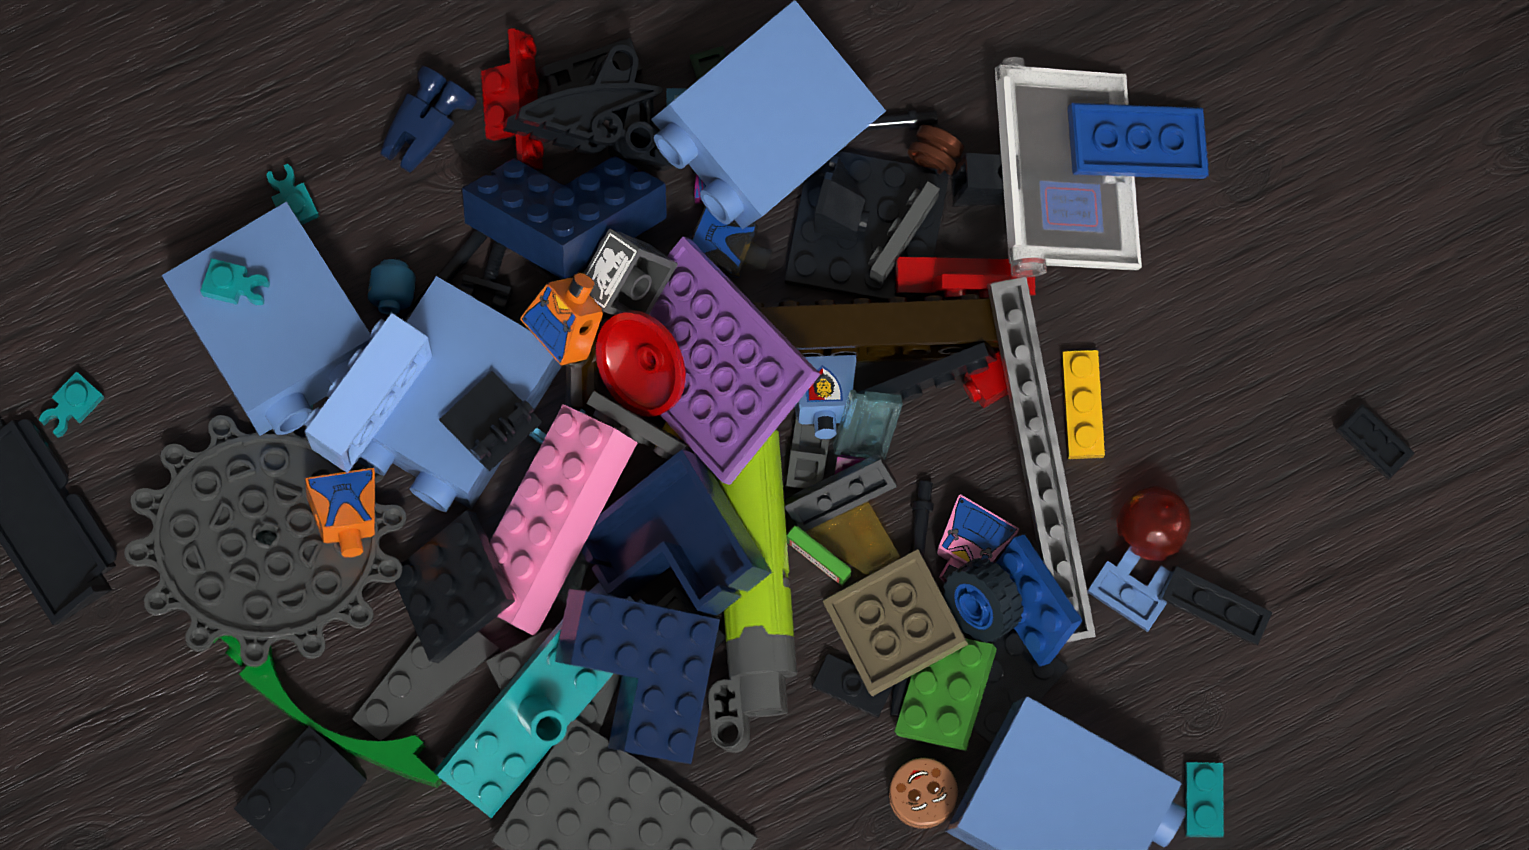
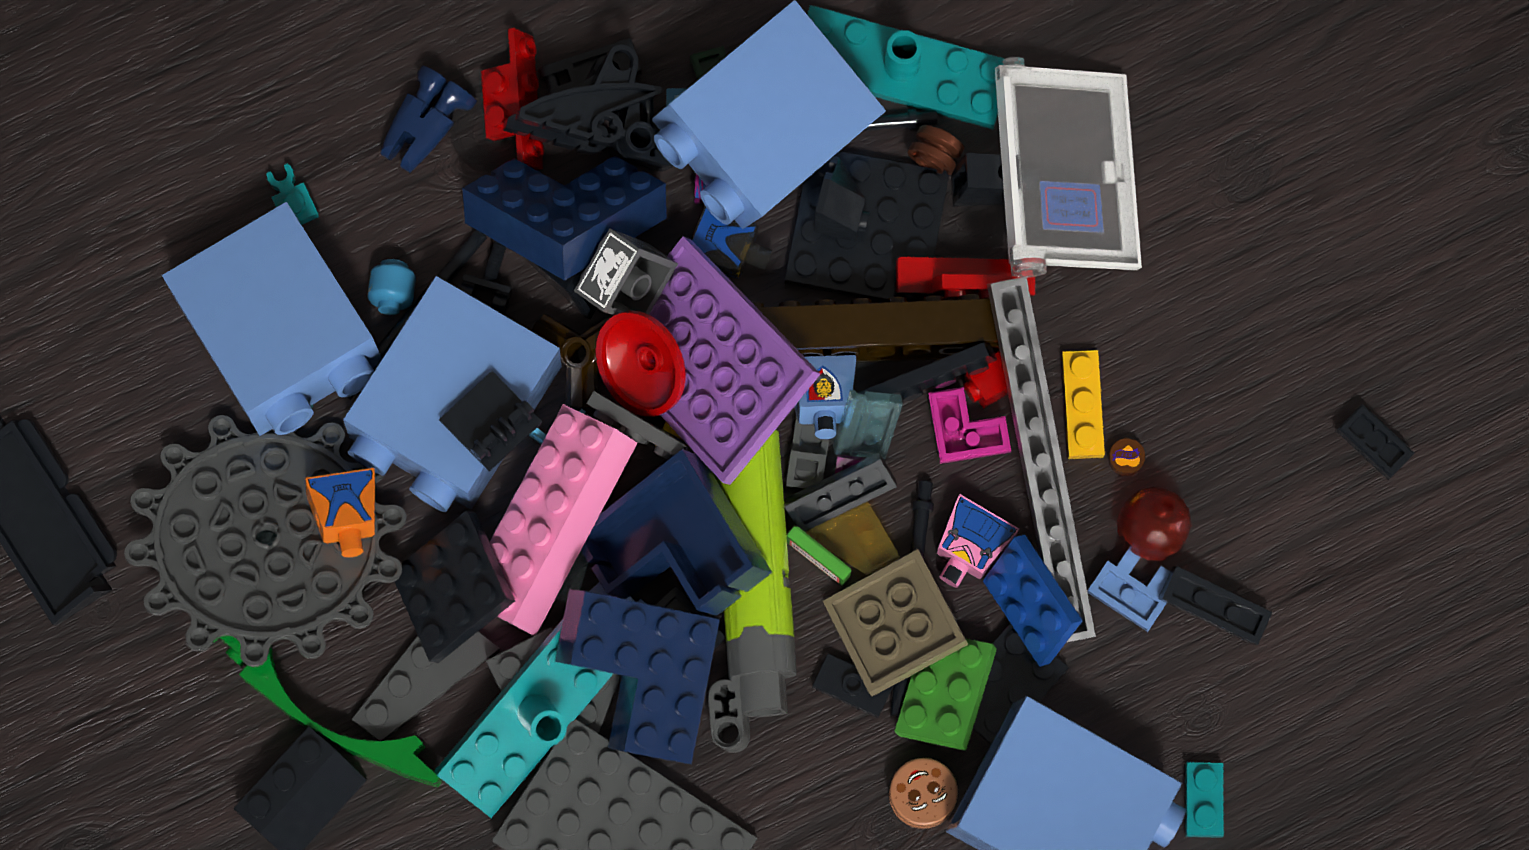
(74, 399): teal plate -> none
(228, 281): teal plate -> none
(368, 392): light blue brick -> none
(565, 318): orange torso -> none
(902, 232): dark grey plate -> none
(931, 76): none -> teal plate
(958, 436): none -> dark pink brick
(983, 600): black wheel -> none
(1126, 457): none -> reddish brown tile
(1137, 141): blue tile -> none

